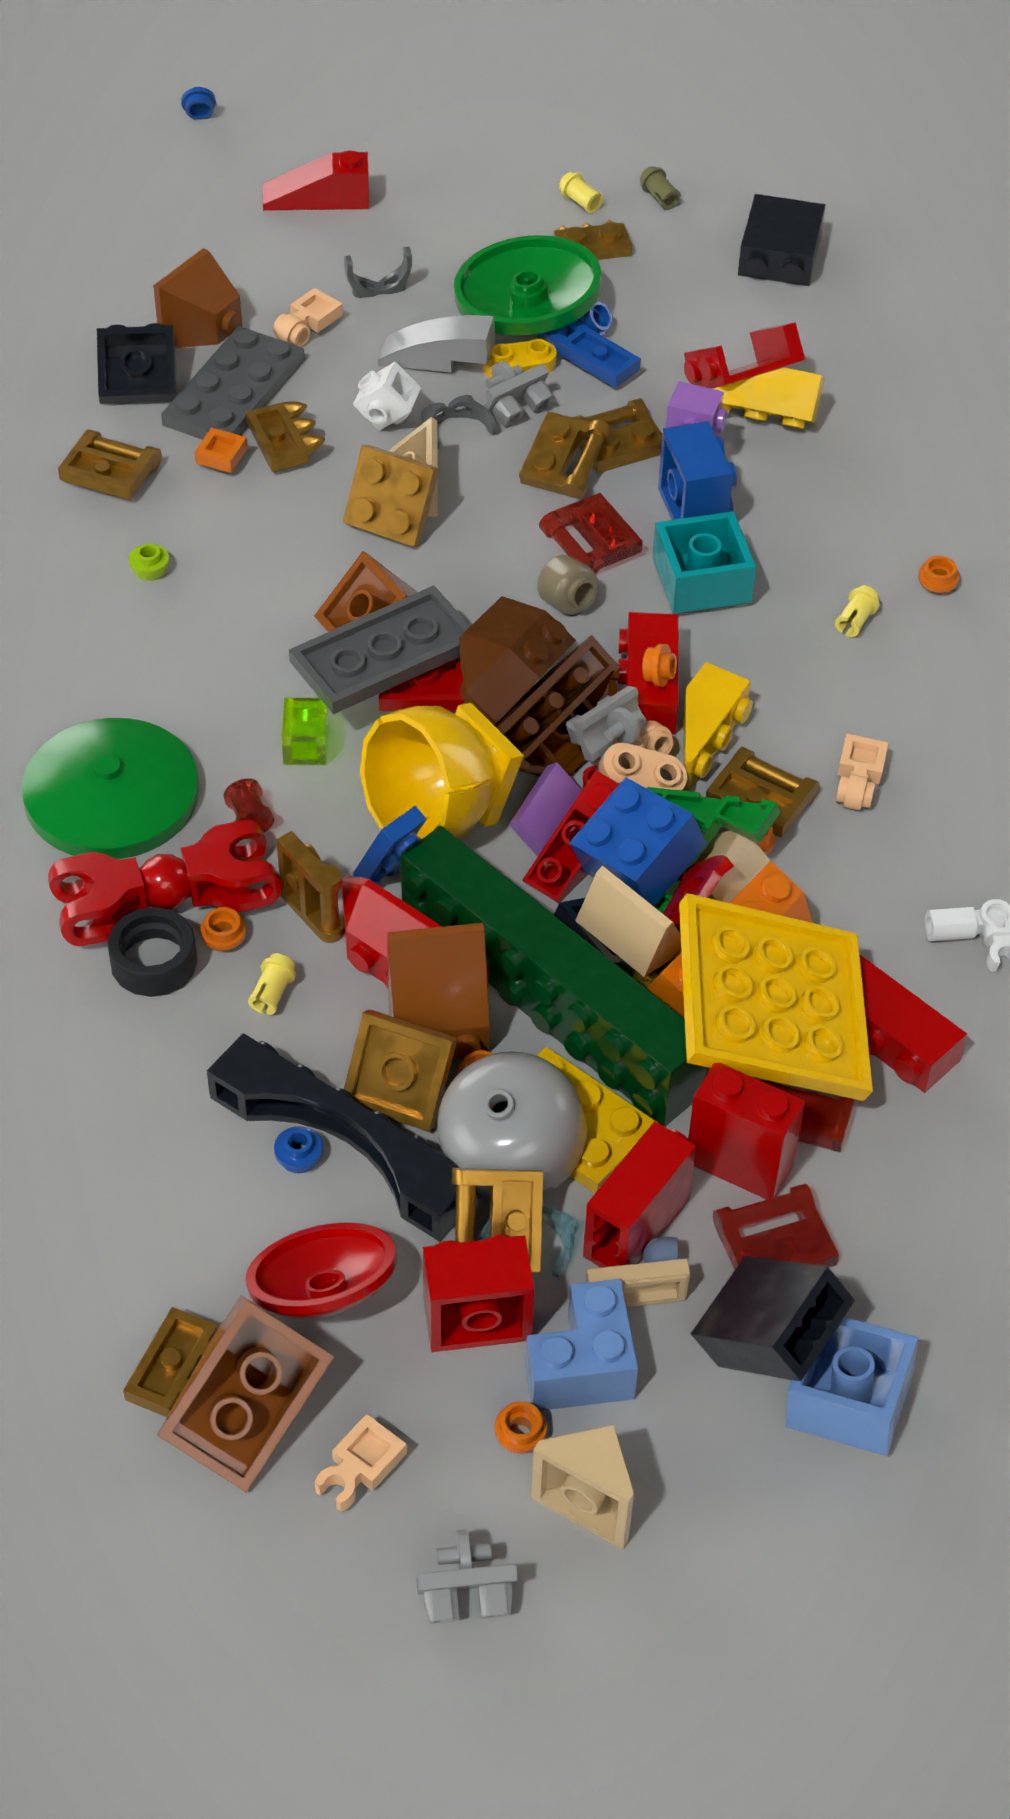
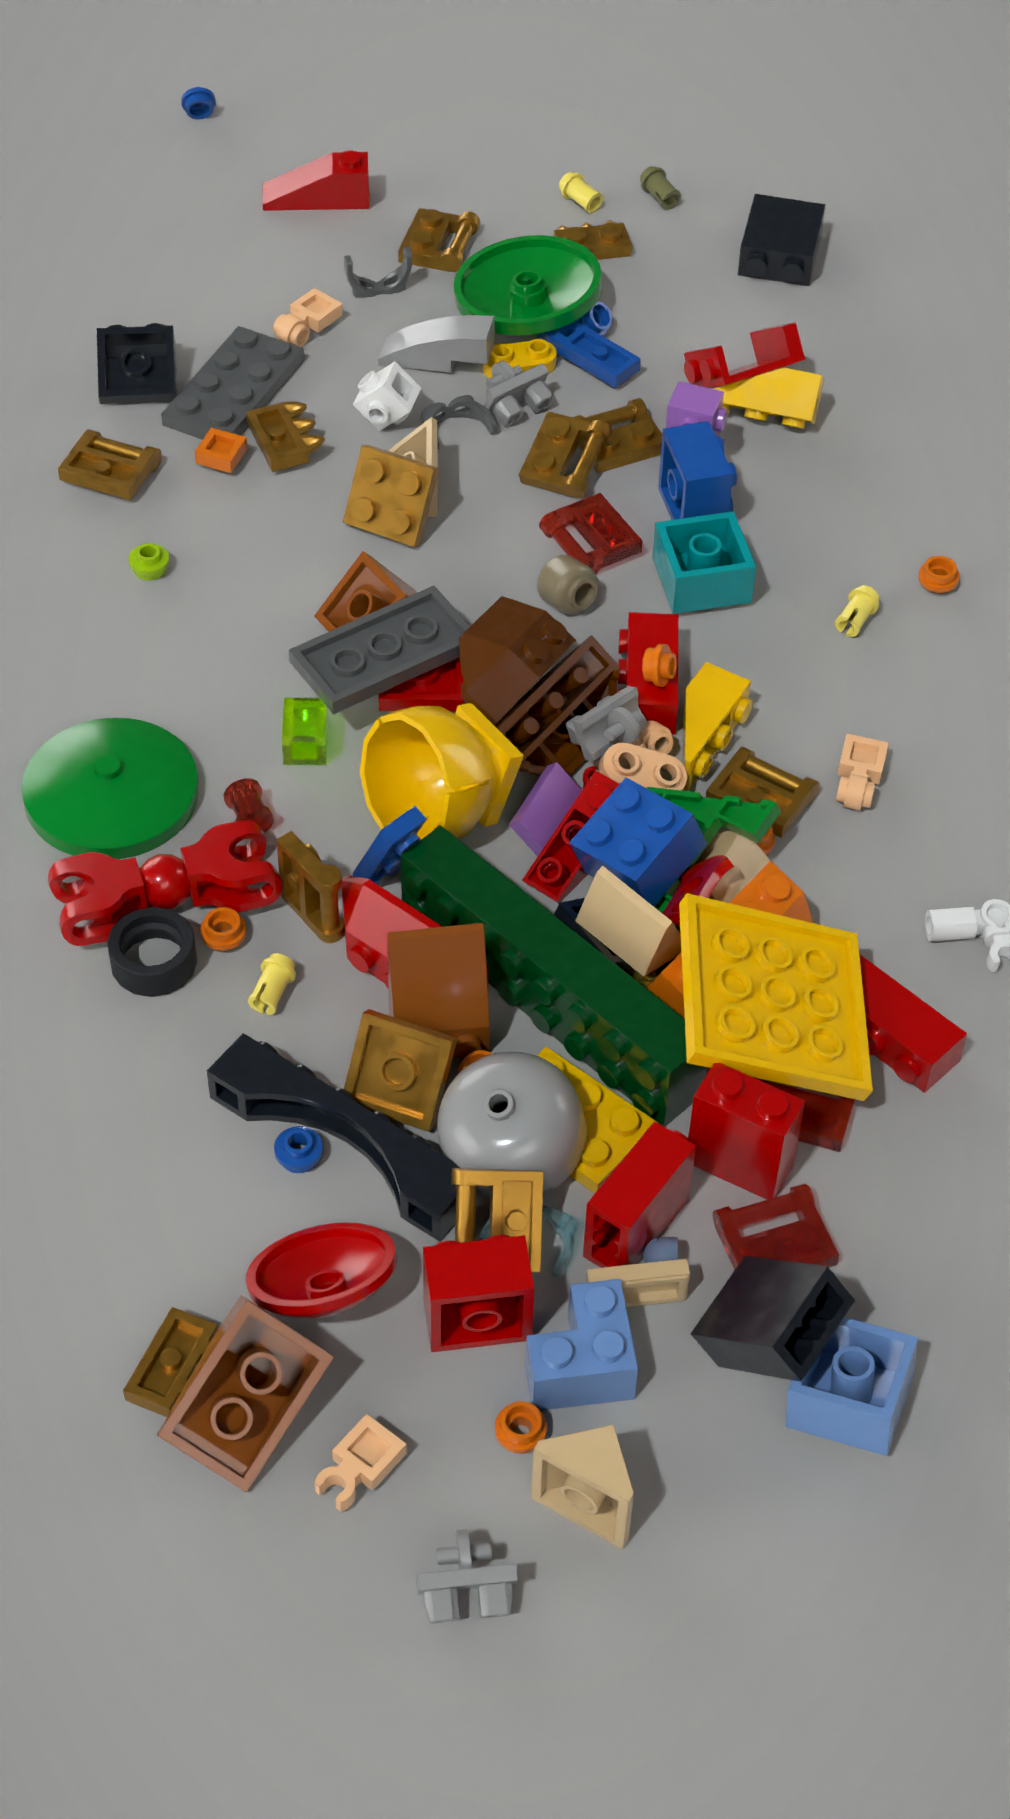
(198, 302): dark orange slope -> none
(429, 233): none -> pearl gold plate

